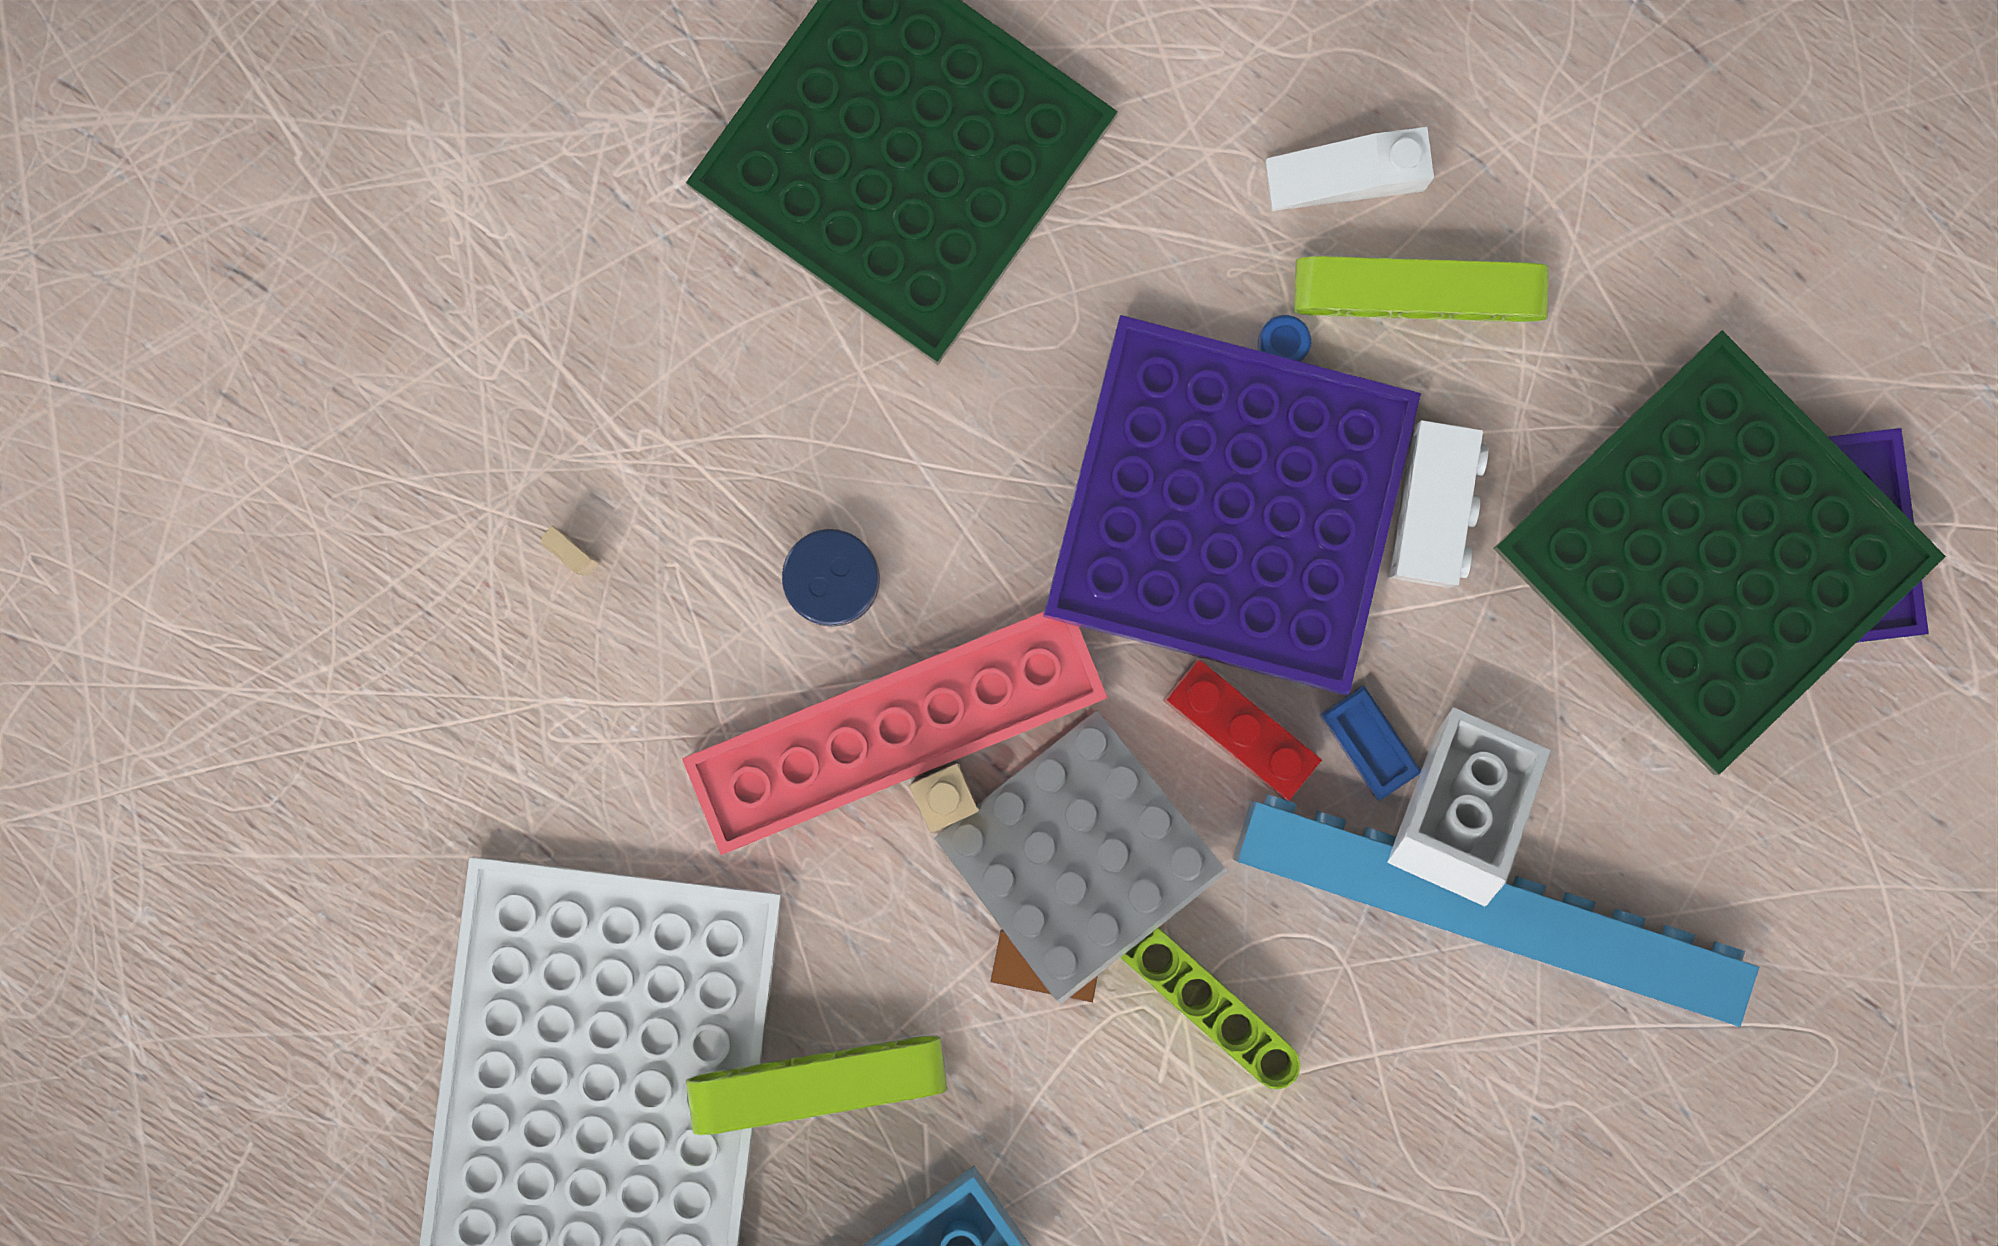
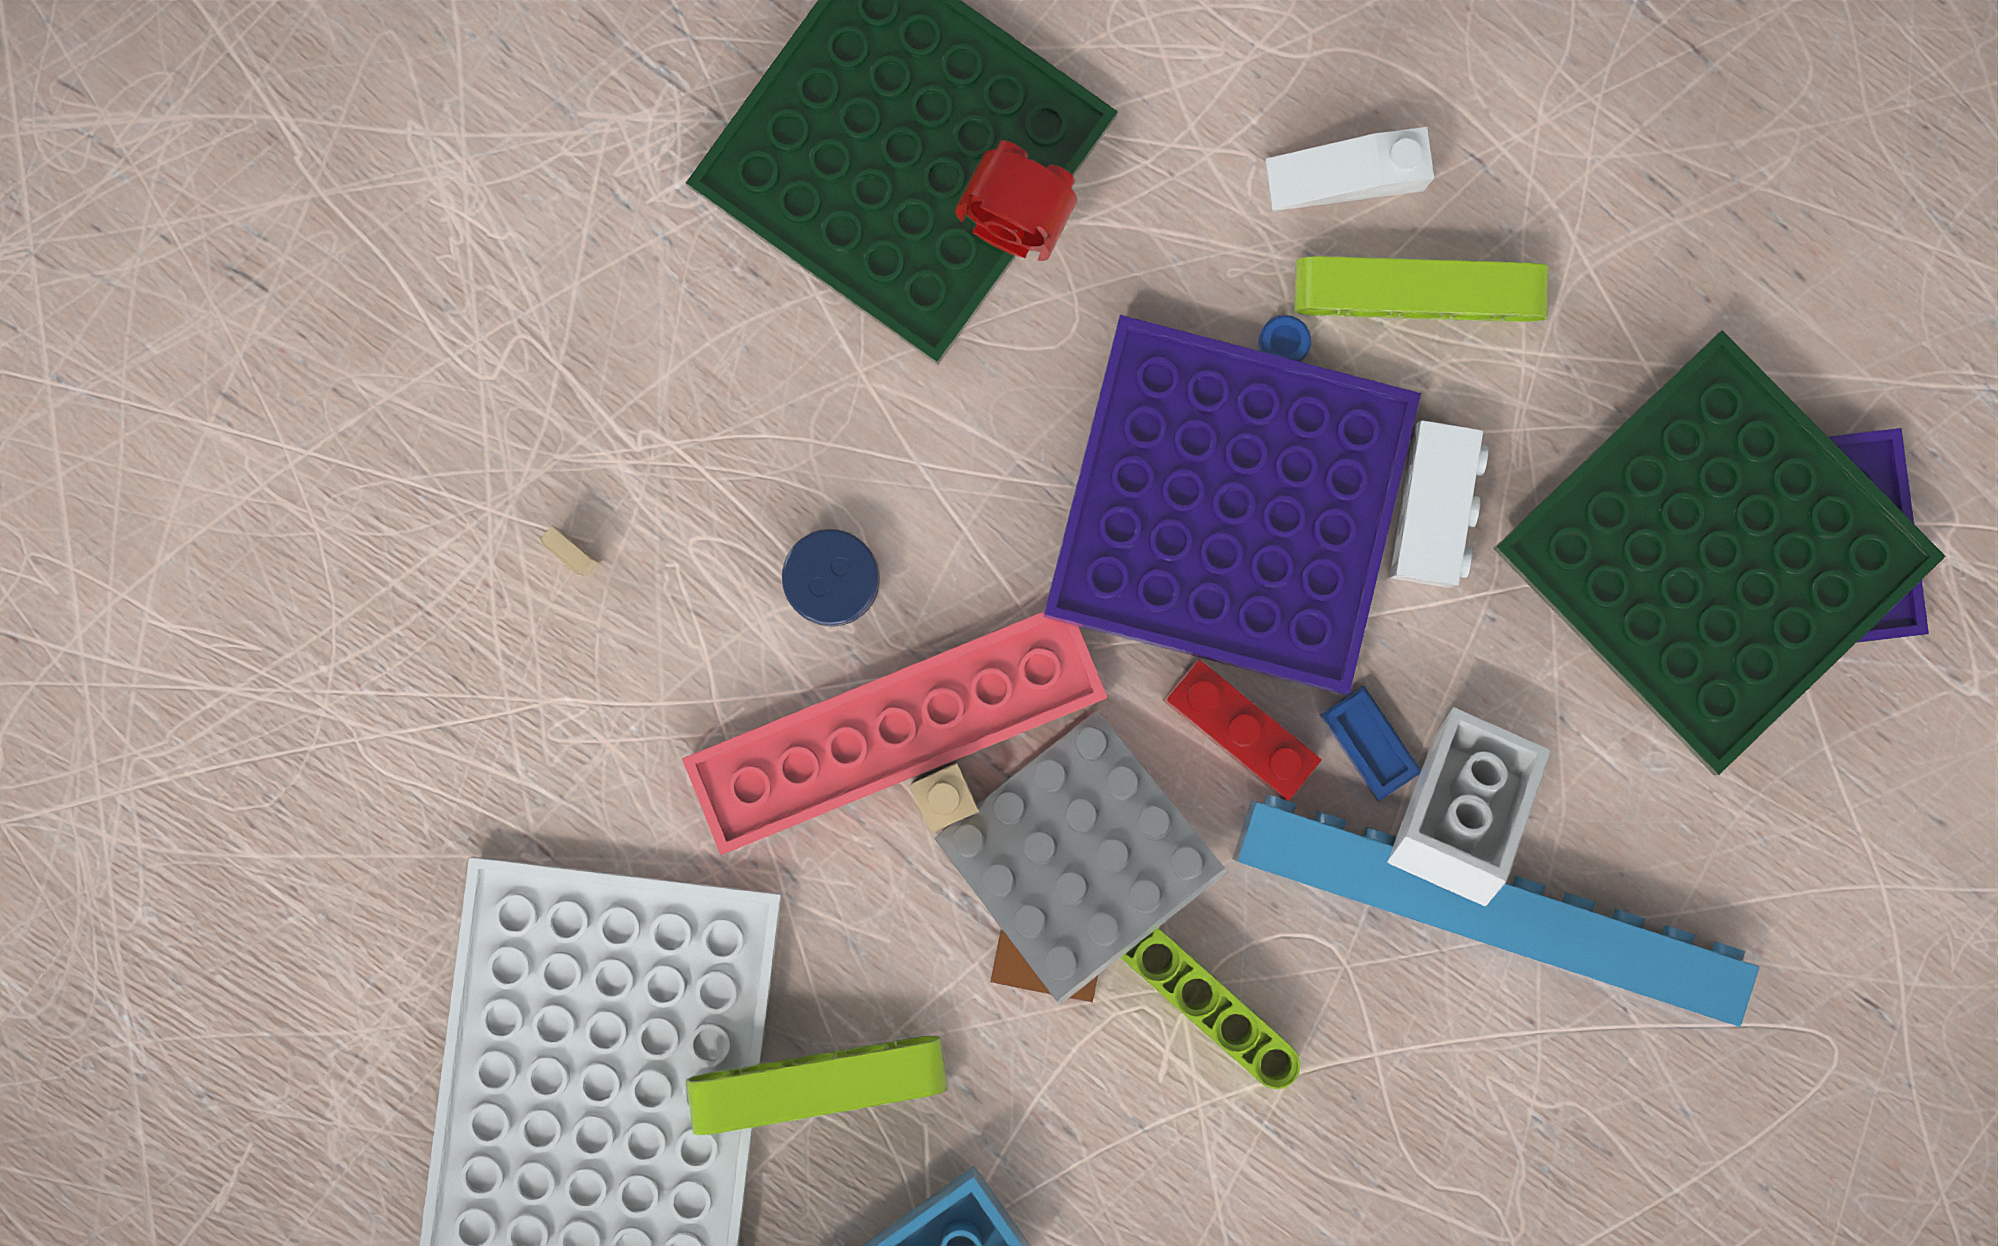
(1018, 202): none -> red brick

